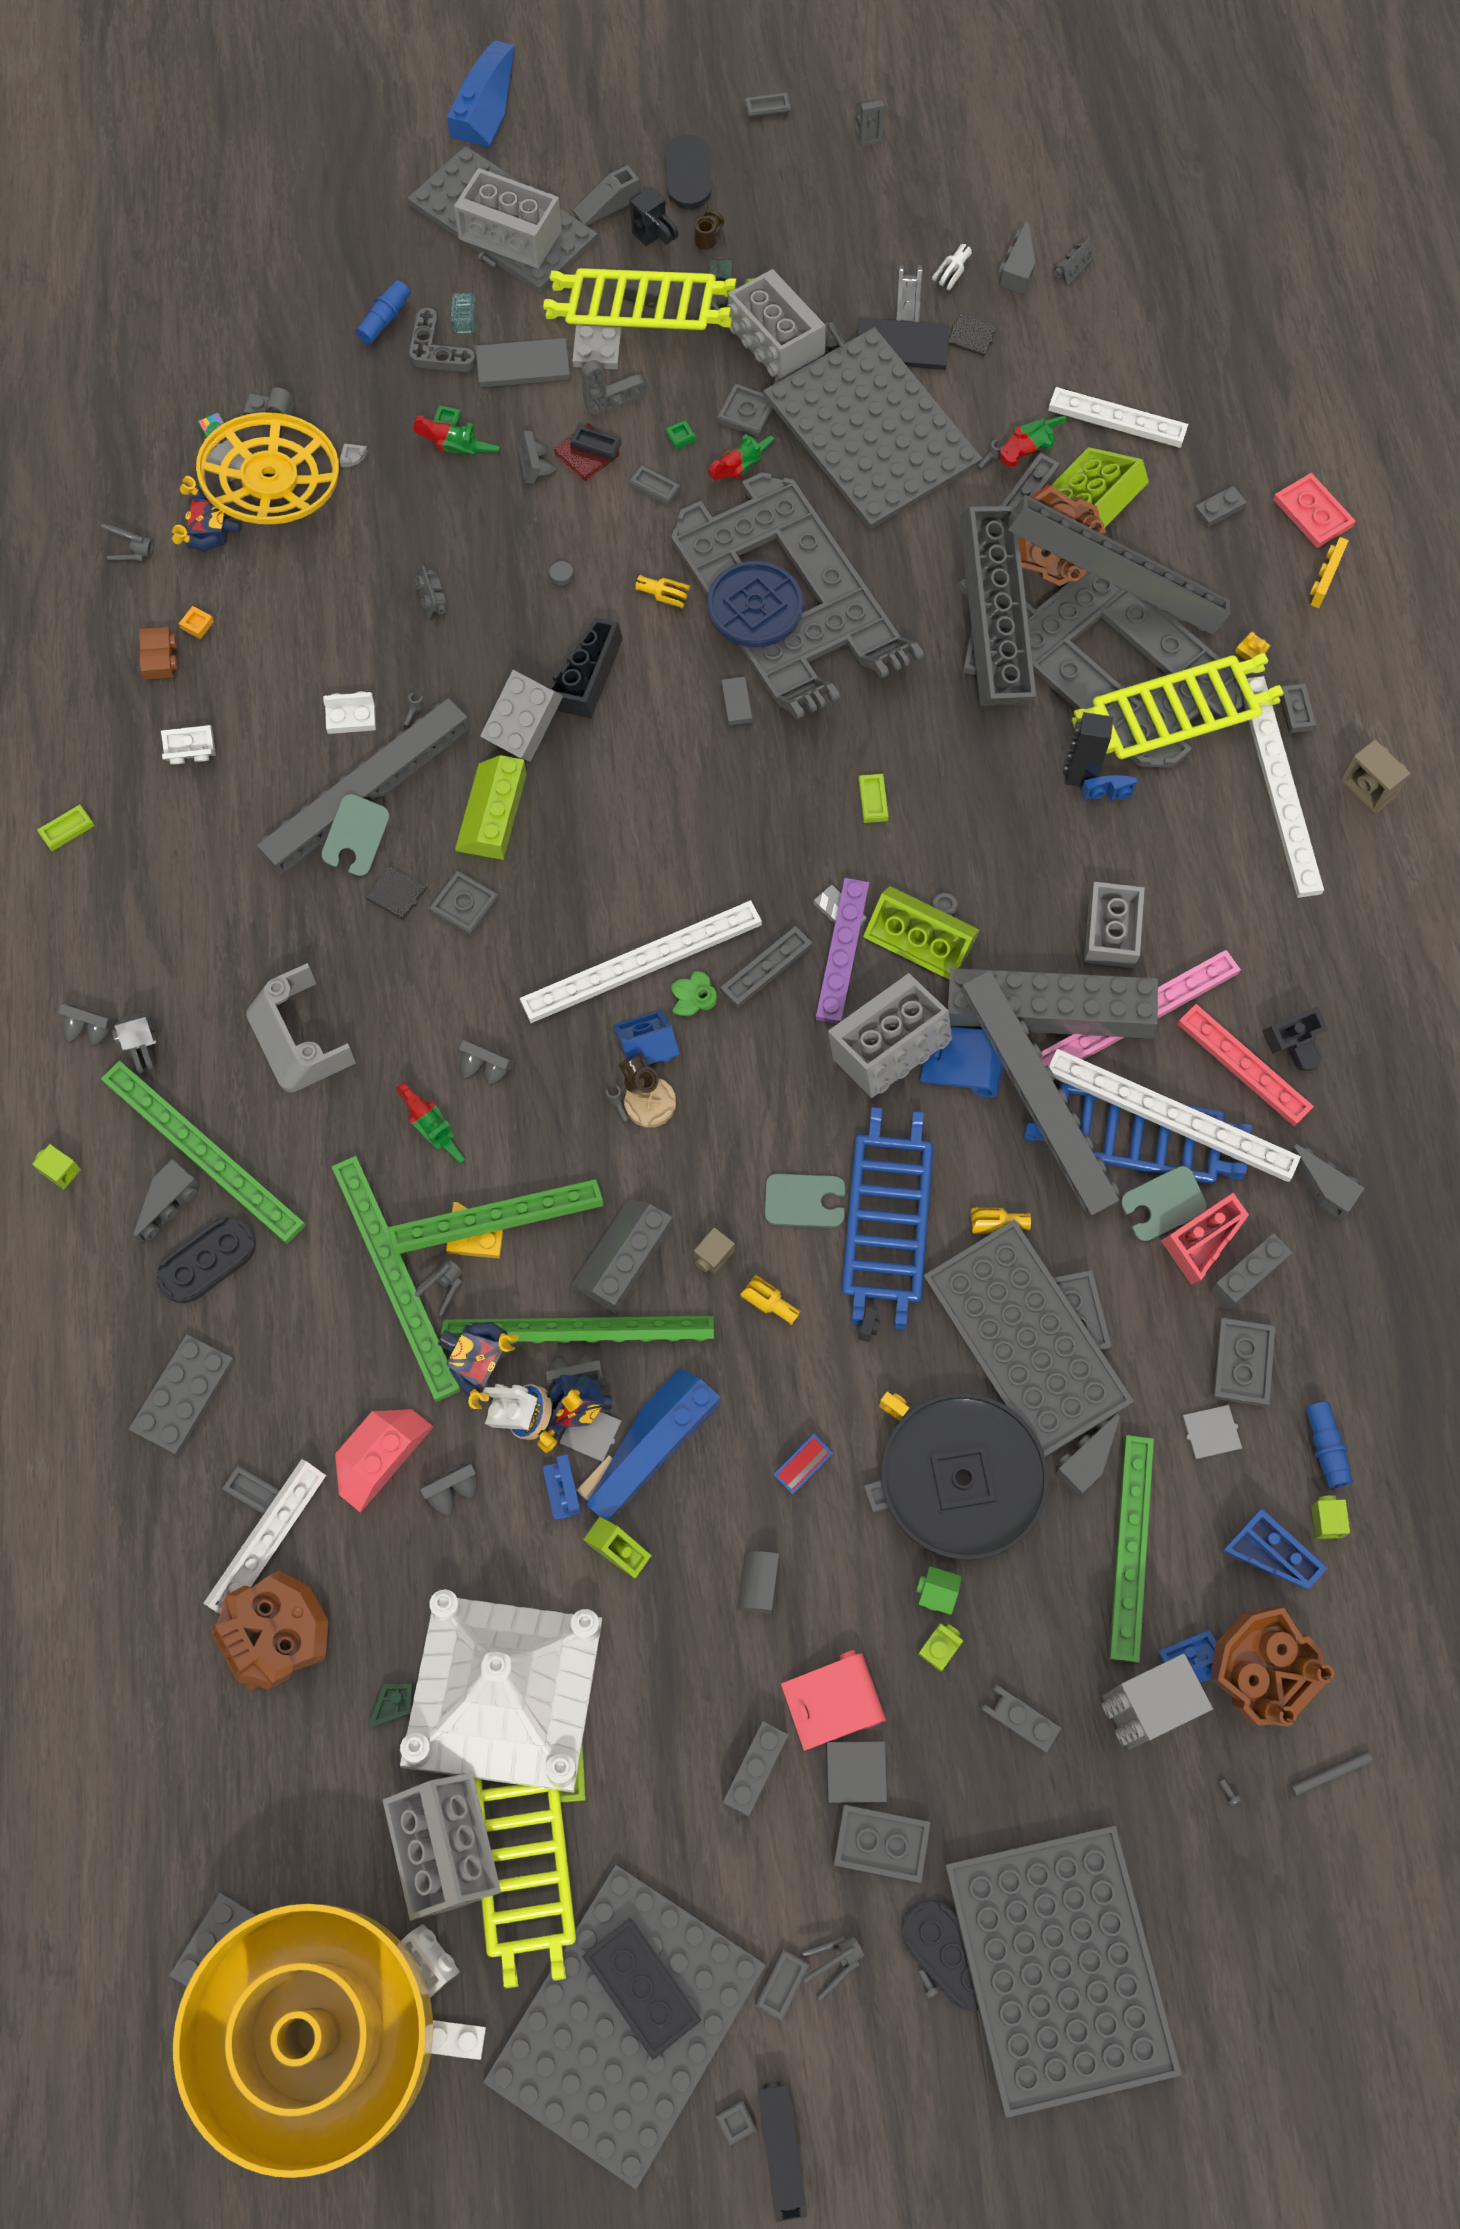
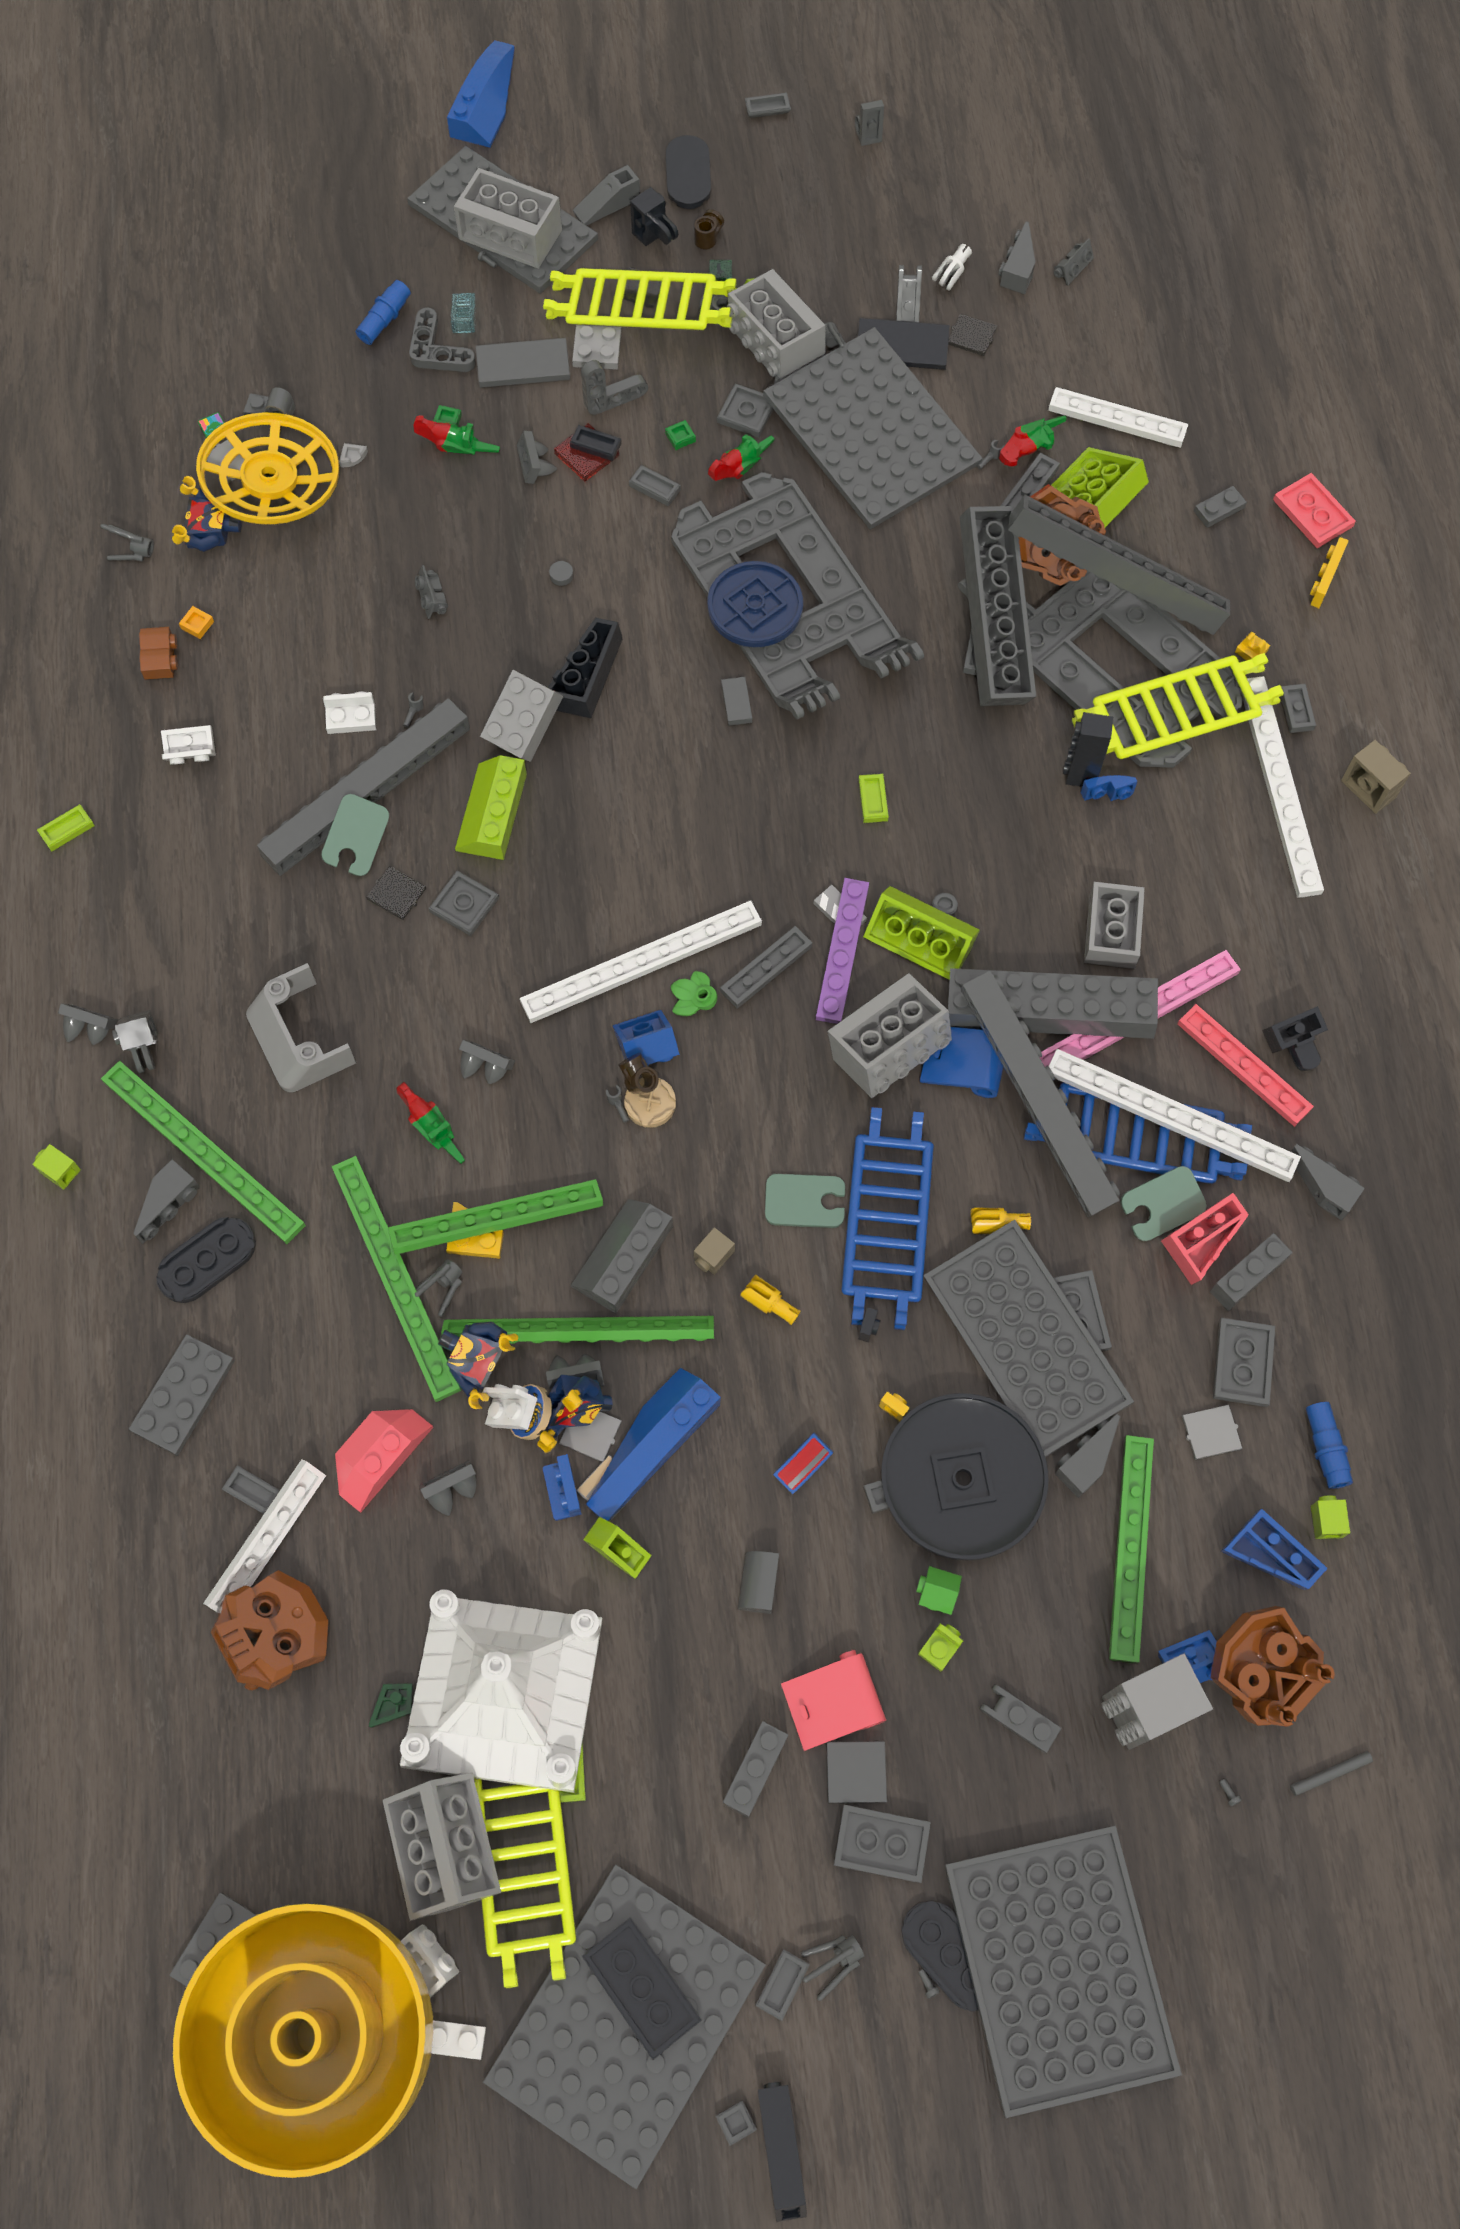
(661, 589): yellow arm -> none

